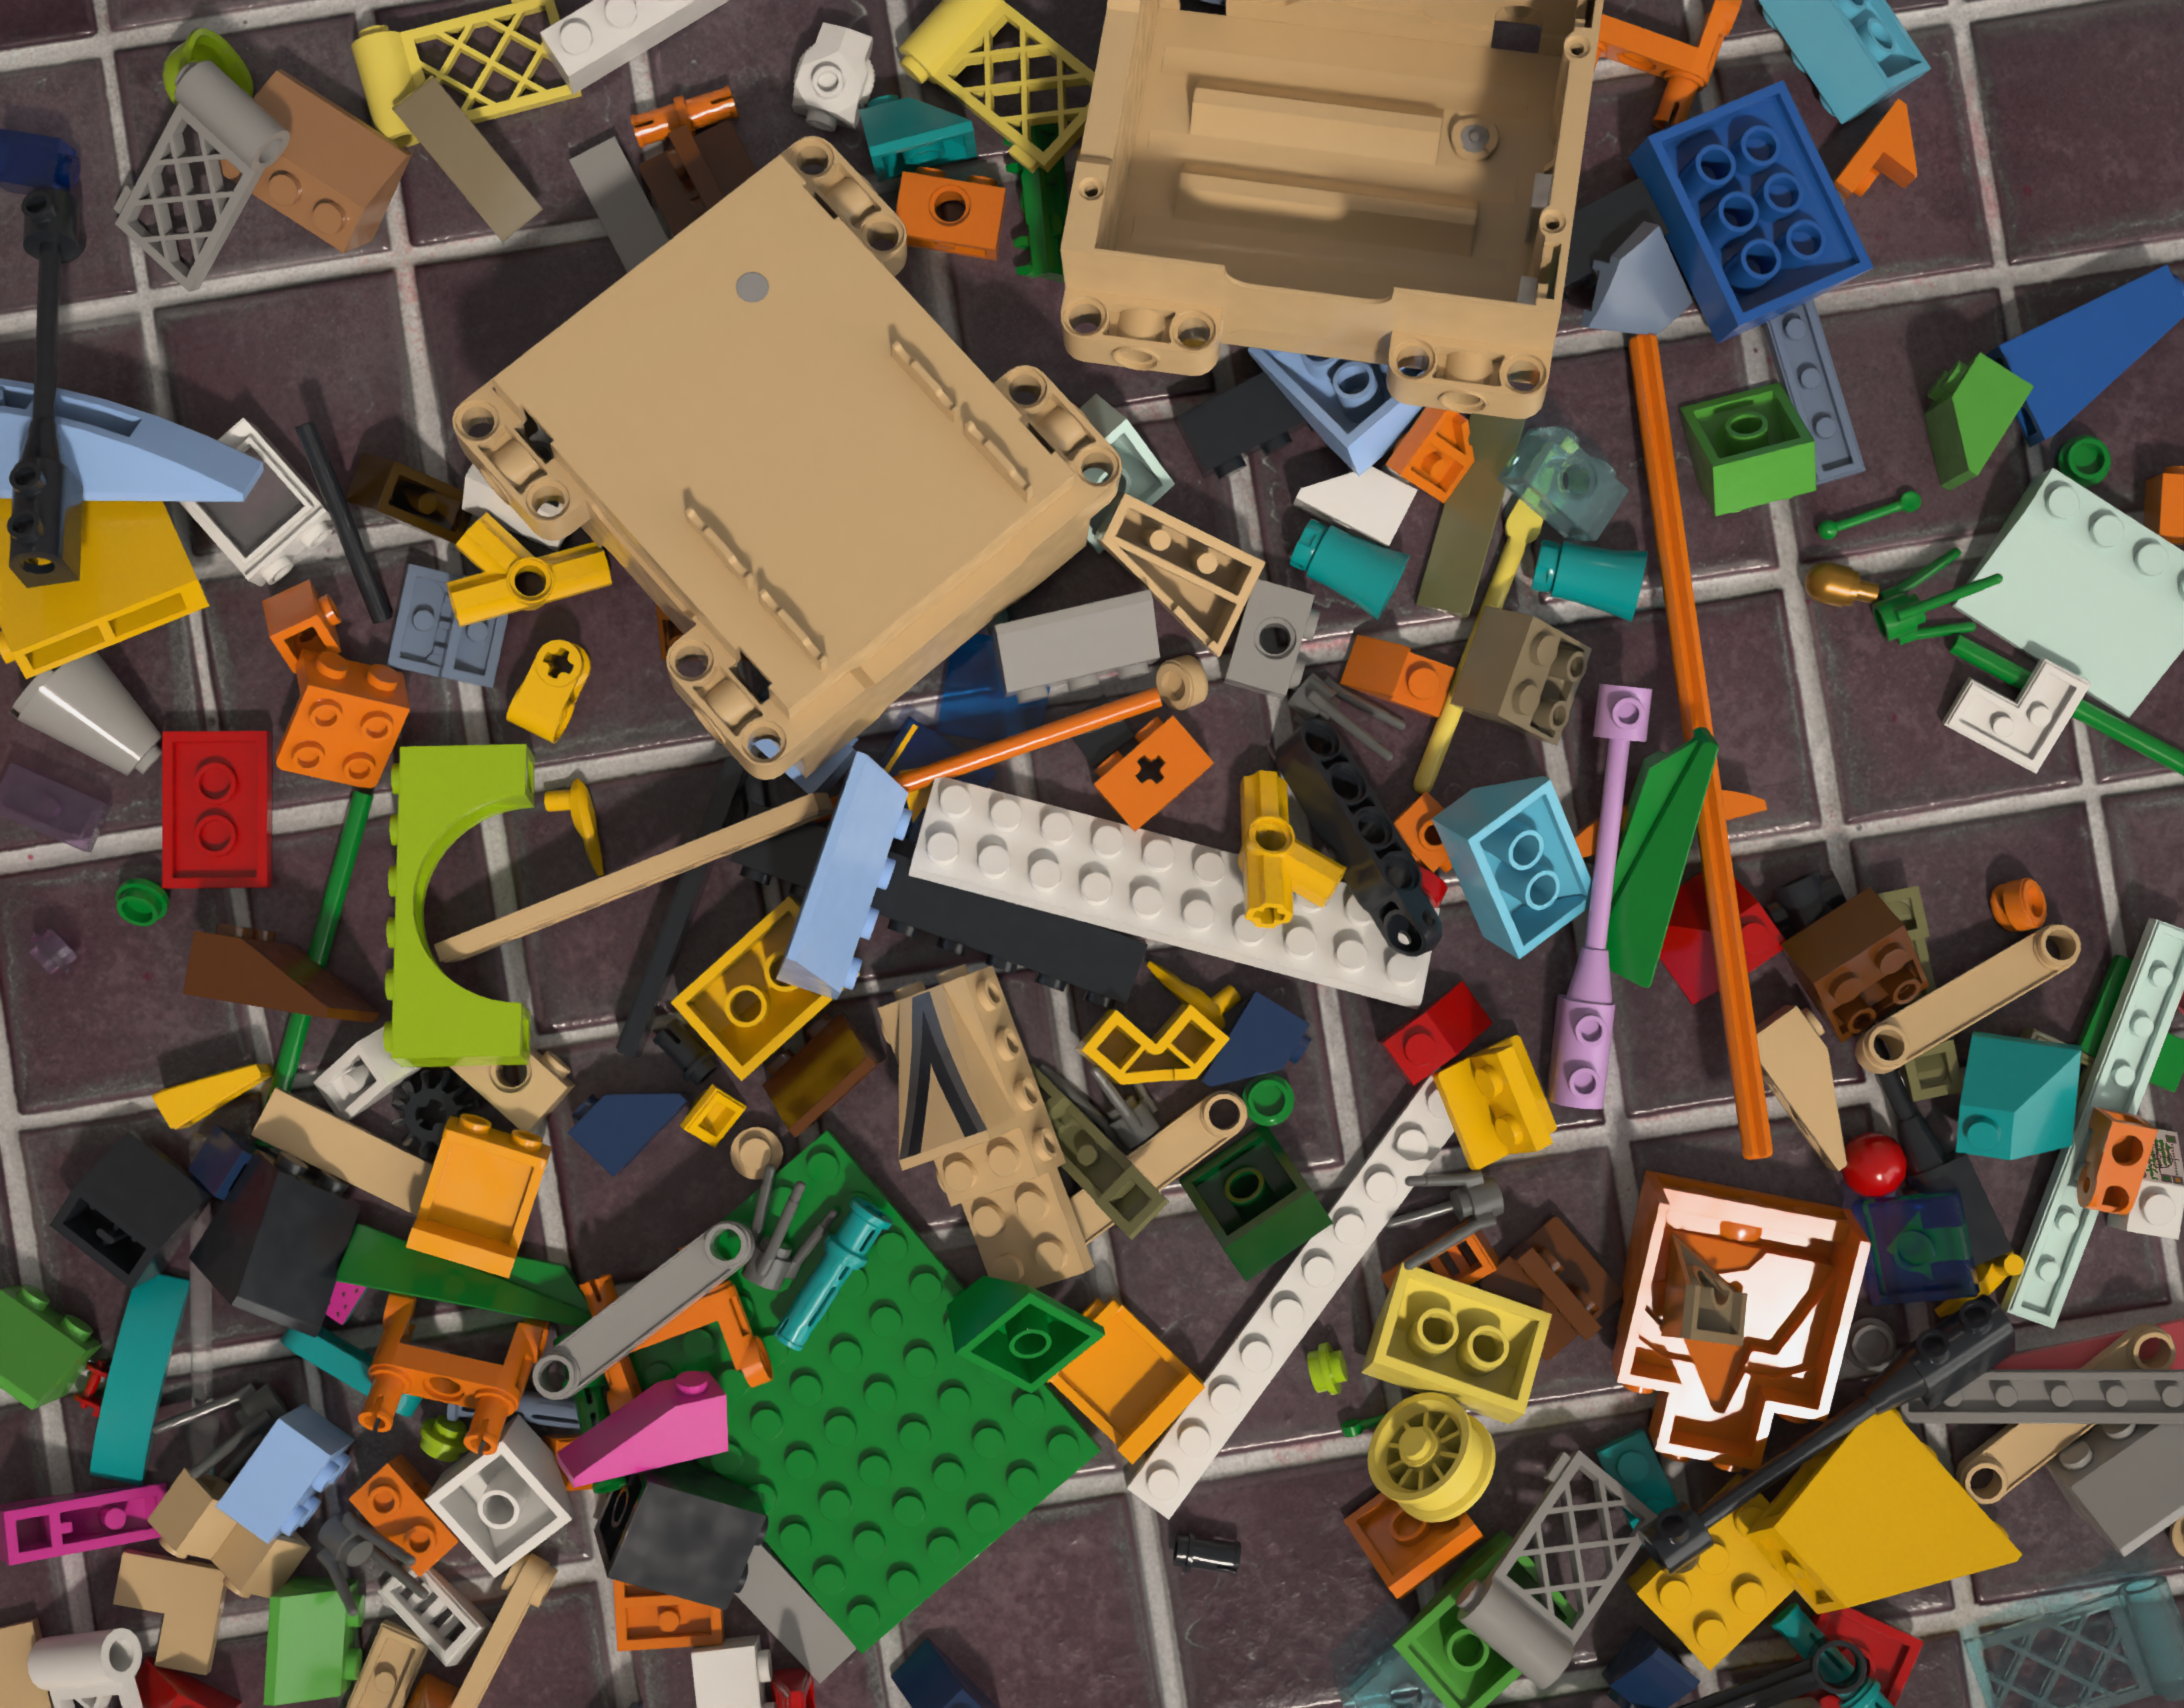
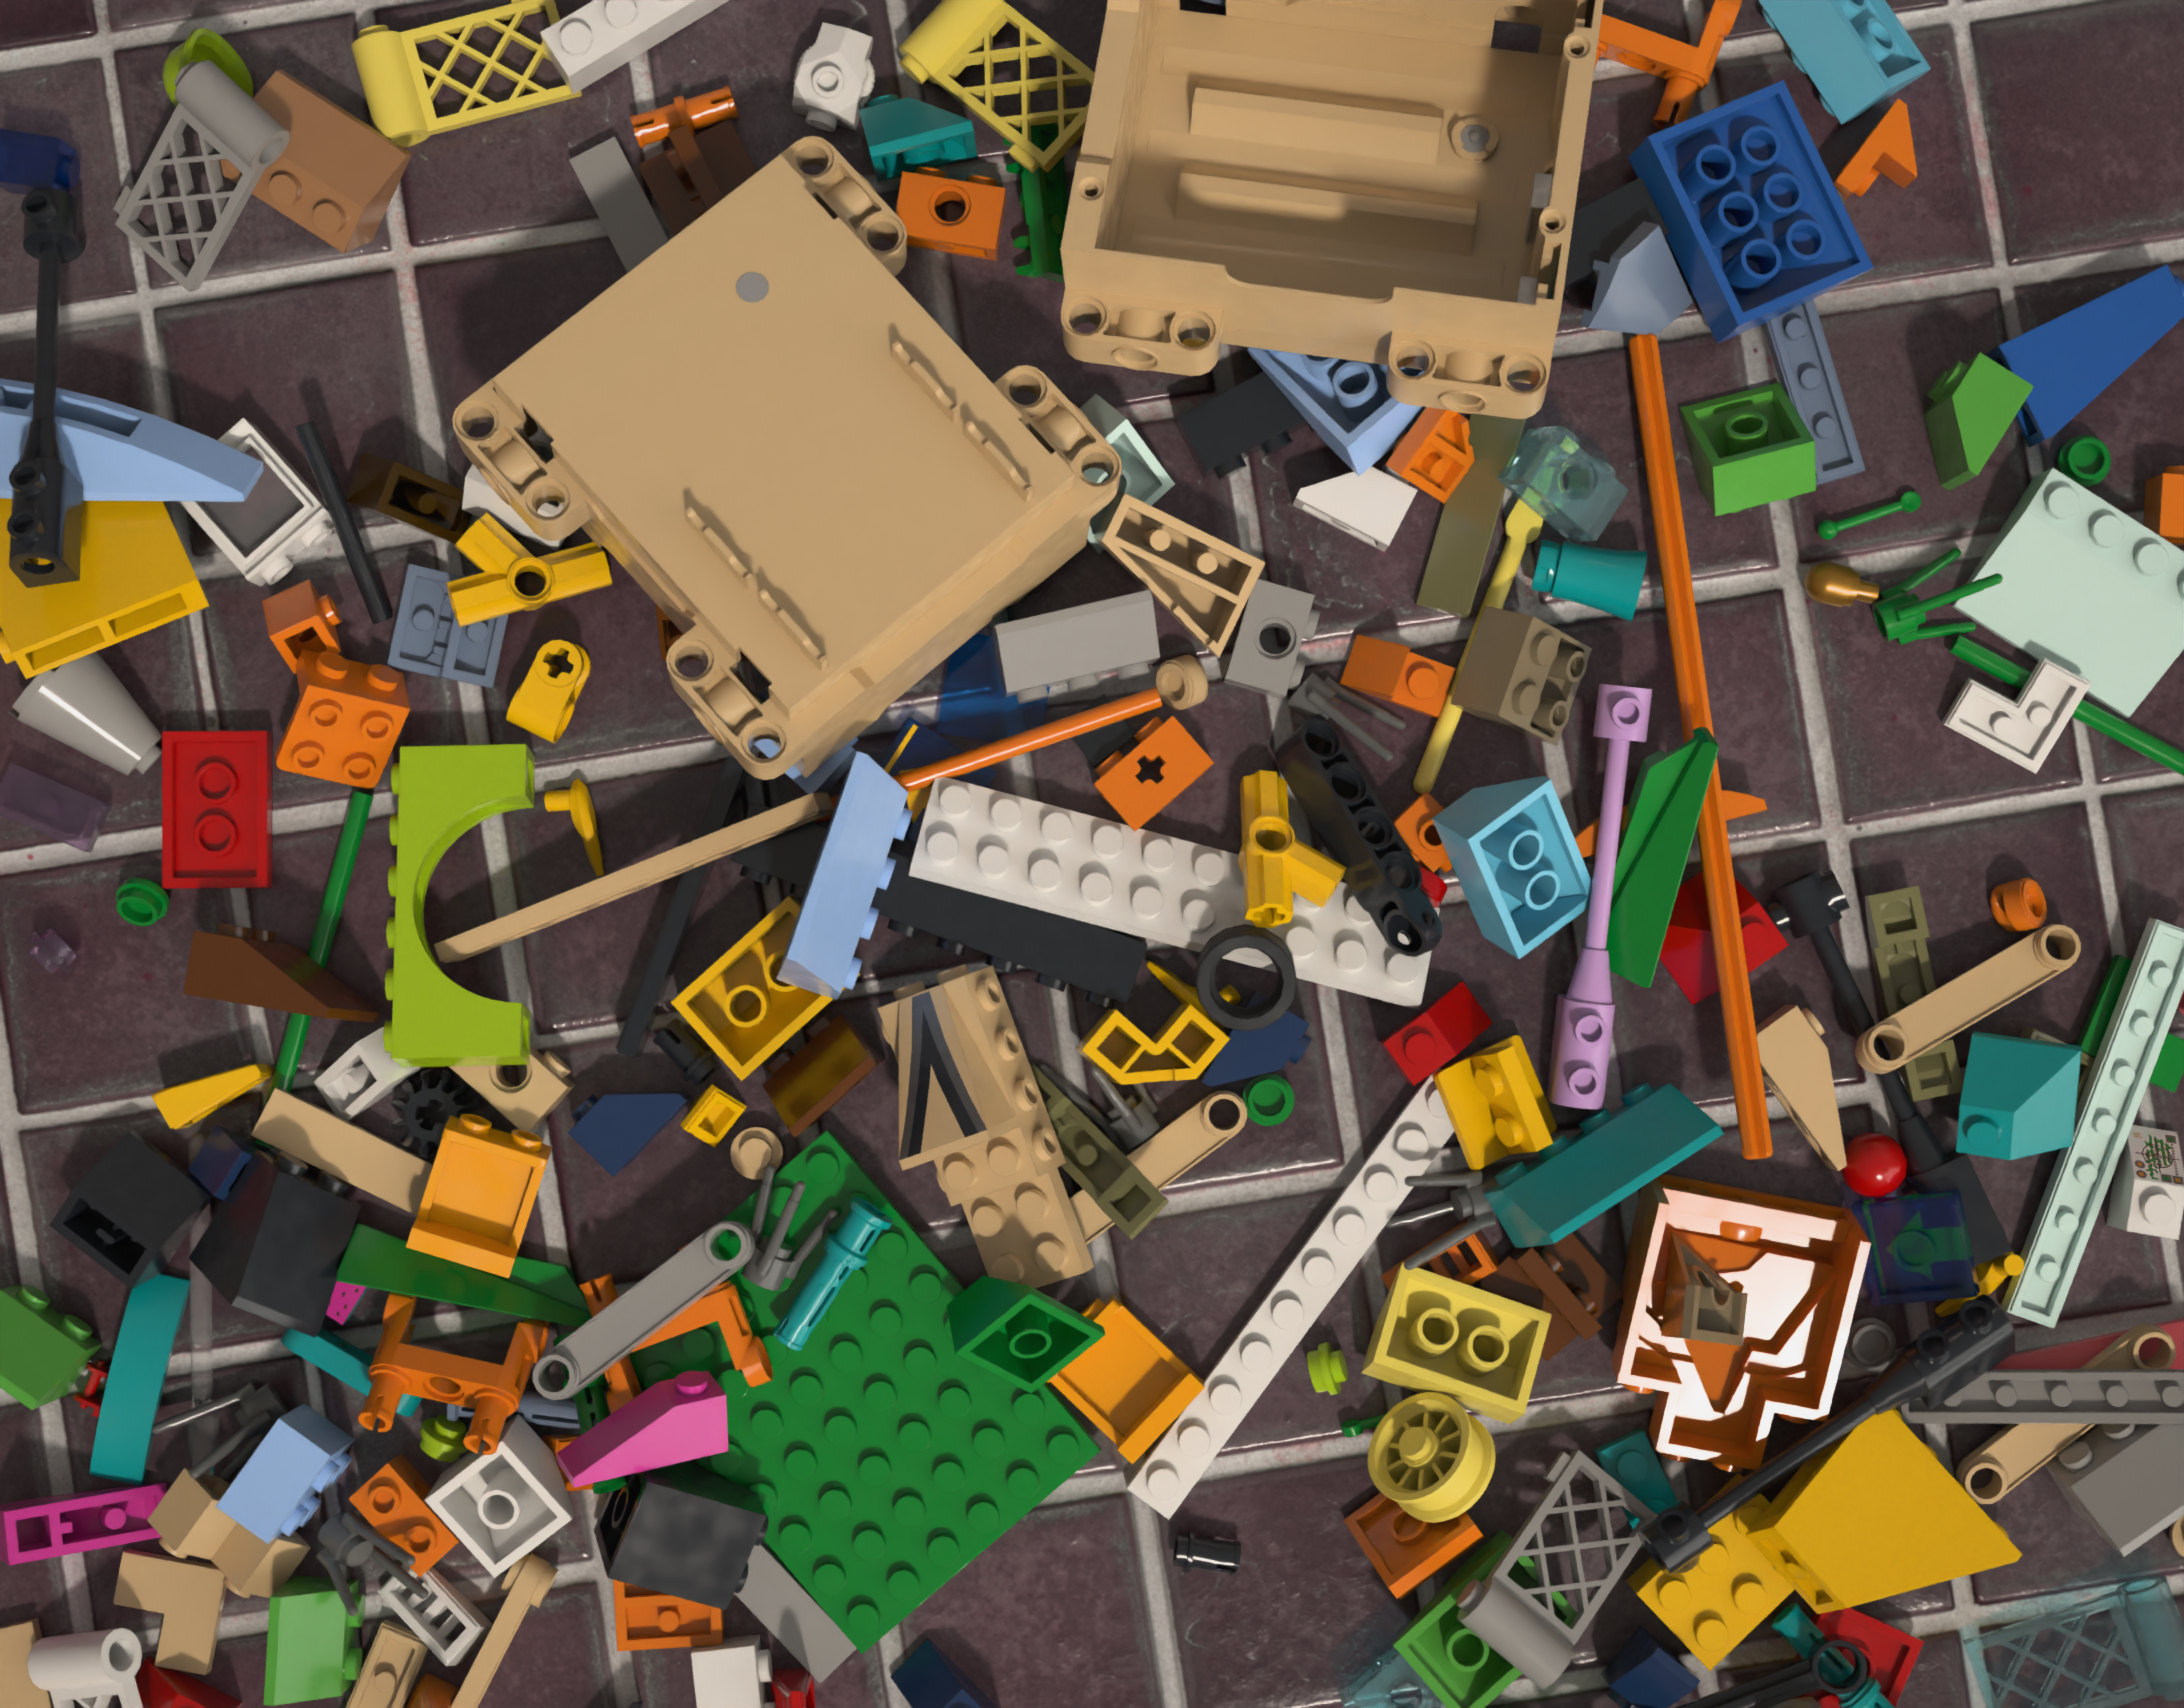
(467, 158): dark tan slope -> none
(1251, 1017): none -> black tyre
(1255, 1202): dark green slope -> none
(1350, 565): teal plant -> none
(1599, 1165): none -> teal slope
(1856, 964): reddish brown slope -> none
(2115, 1161): orange leg -> none

